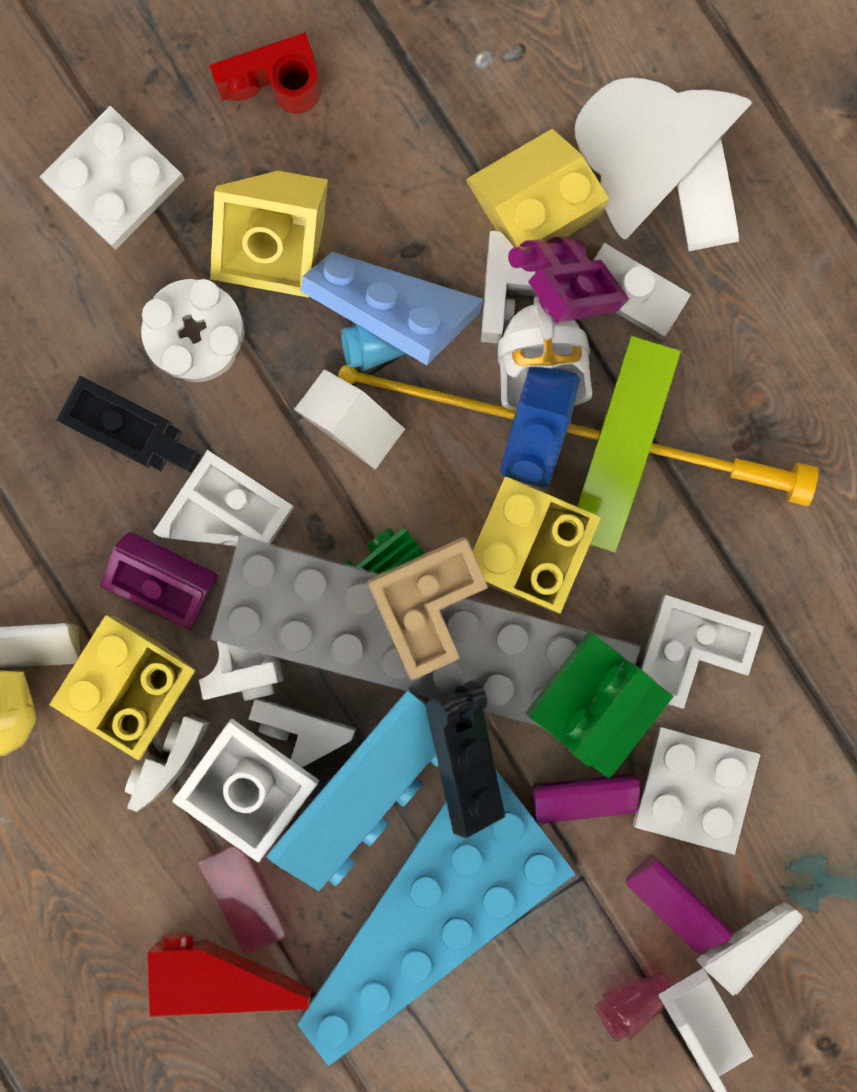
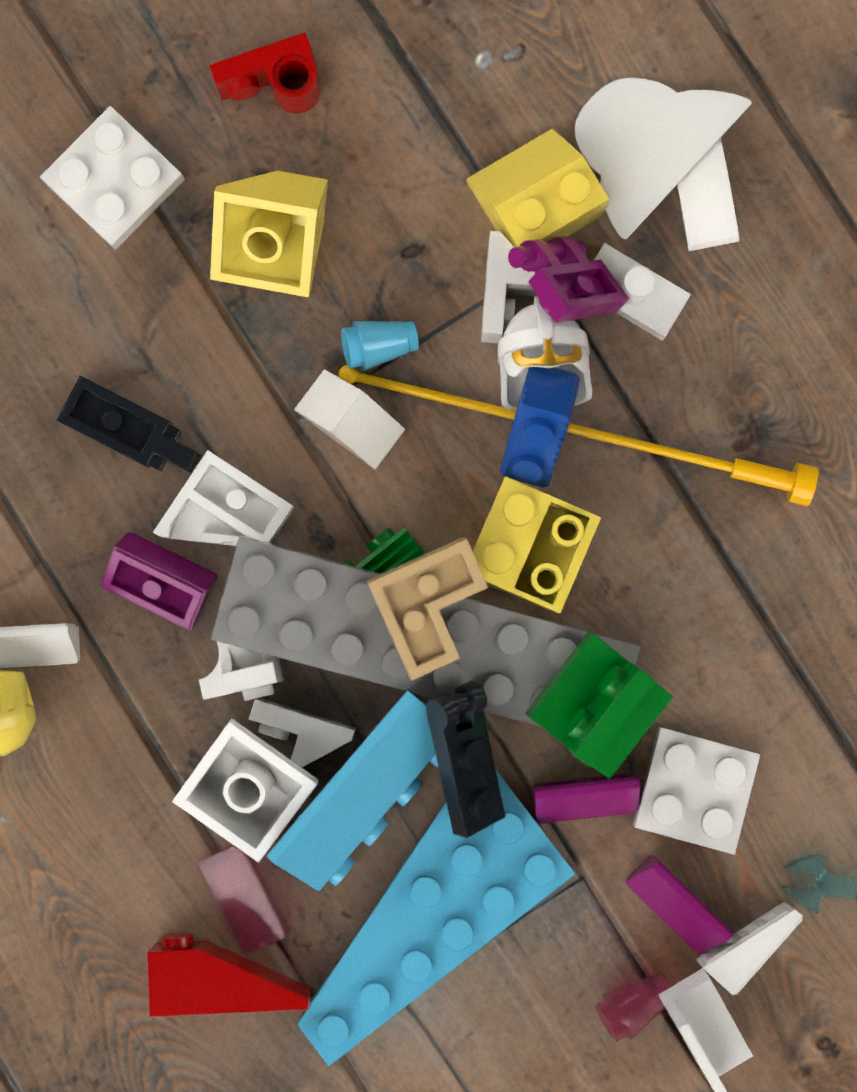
(123, 686): light yellow slope -> none
(158, 774): white slope -> none
(165, 319): white plate -> none
(392, 305): light blue wing -> none
(626, 437): lime slope -> none
(691, 634): white plate -> none

